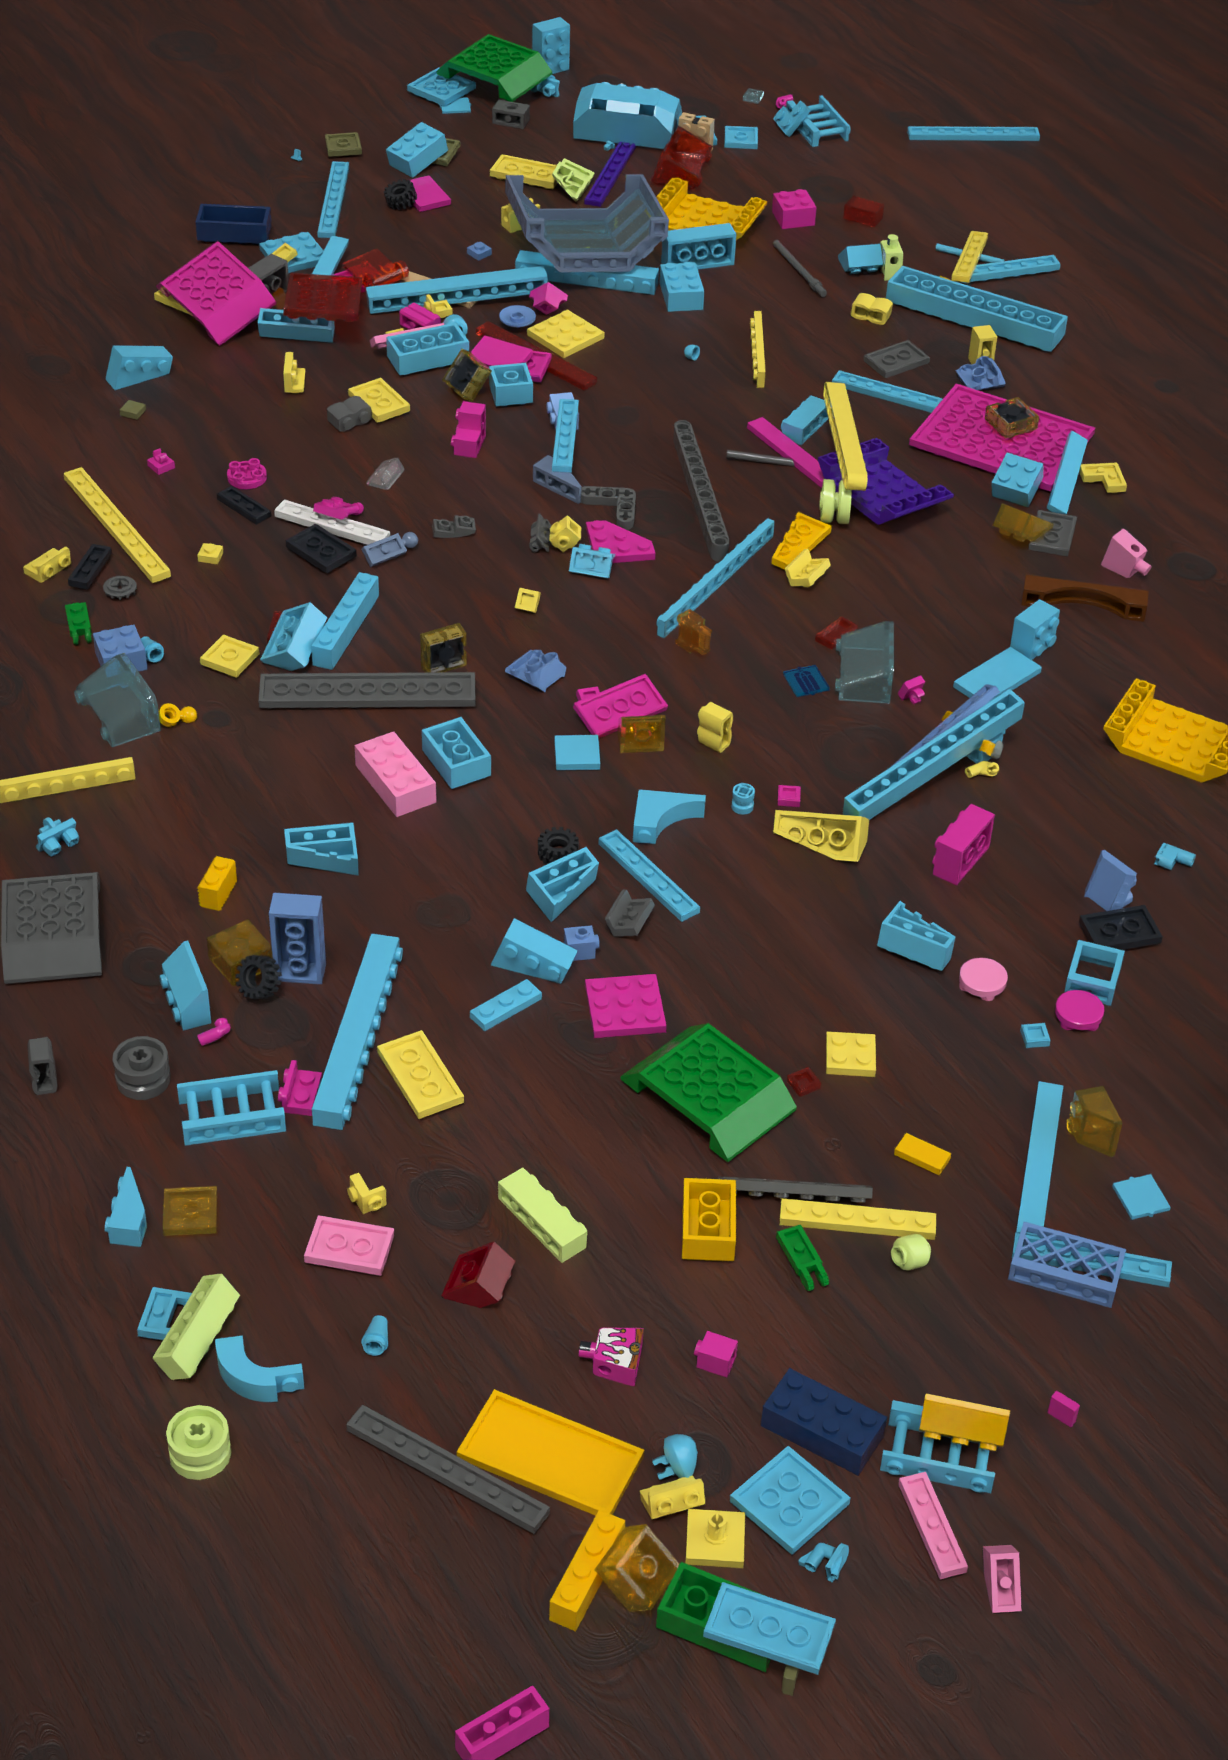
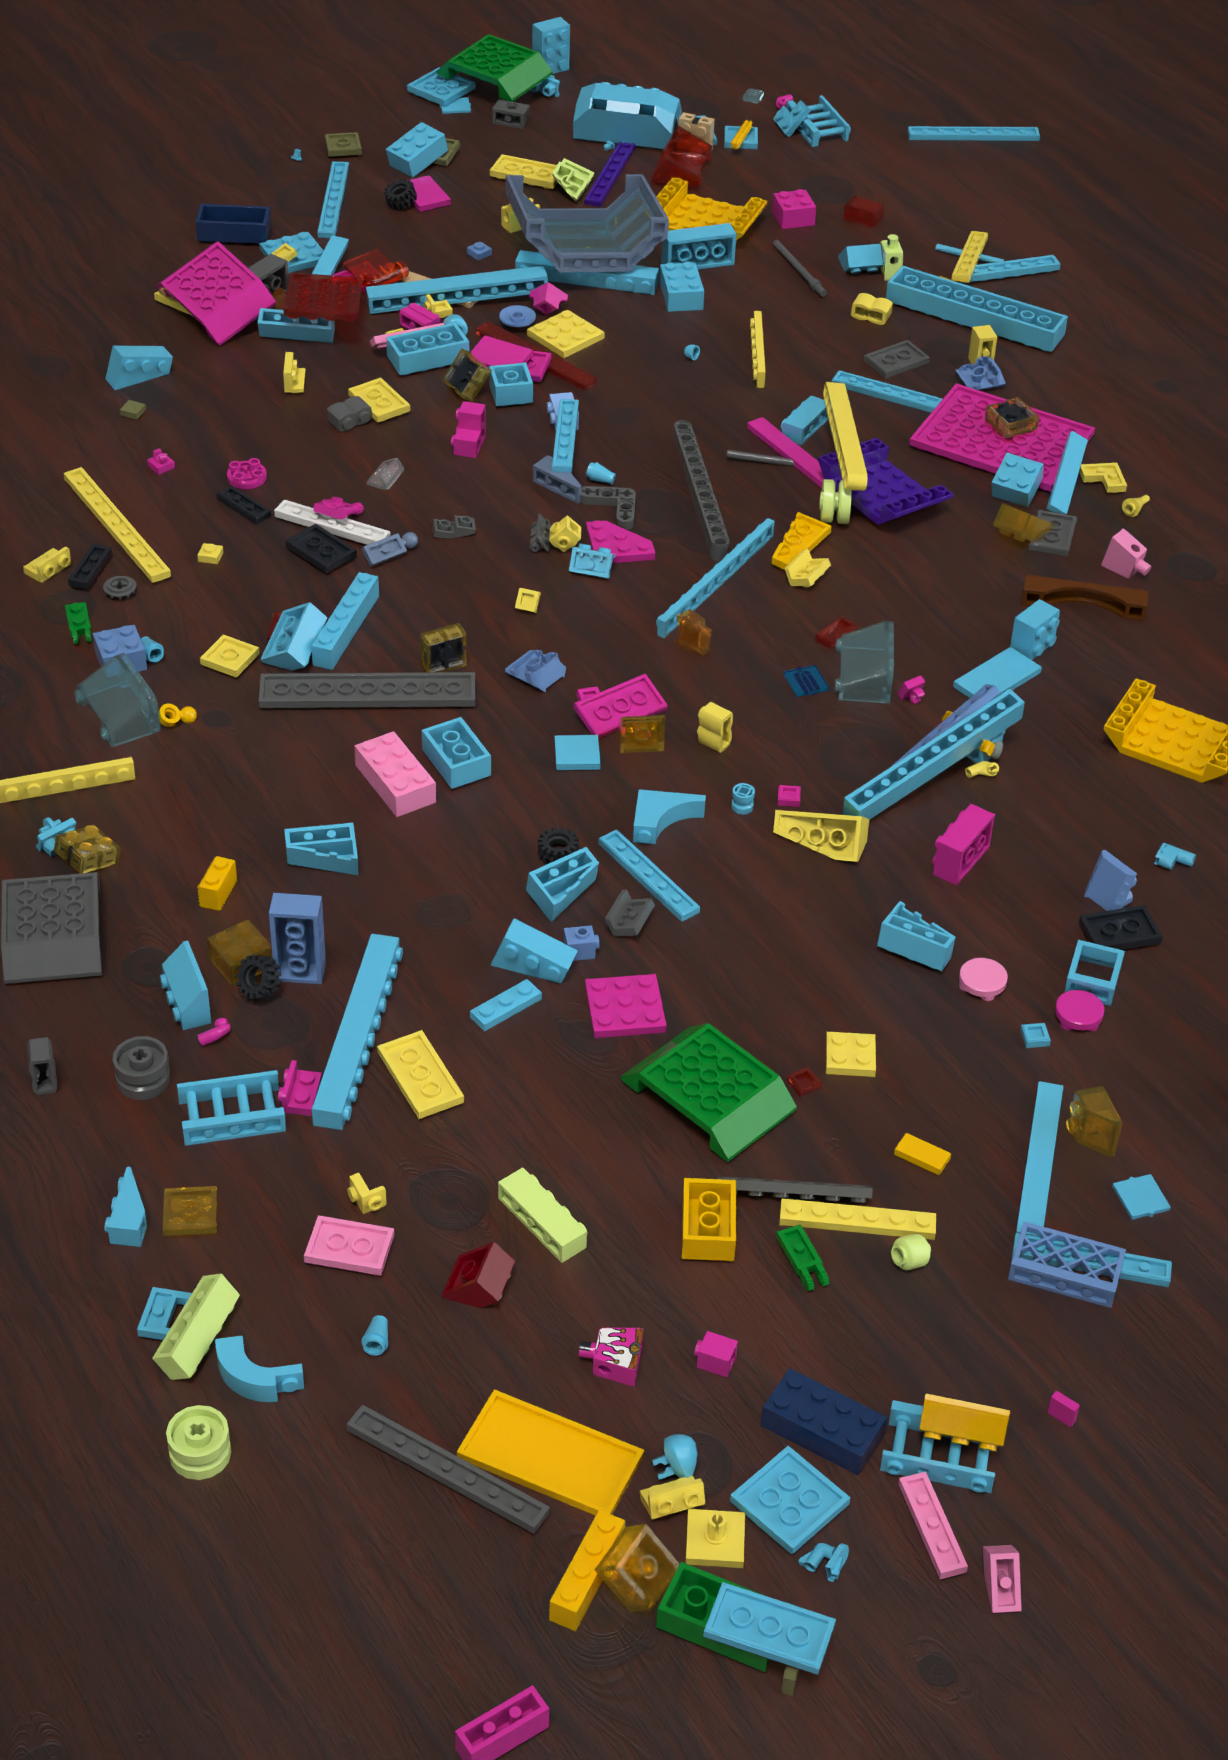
(87, 849): none -> clear yellow piece
(600, 474): none -> medium azure cone
(741, 134): none -> yellow axle
(1132, 506): none -> light yellow cone

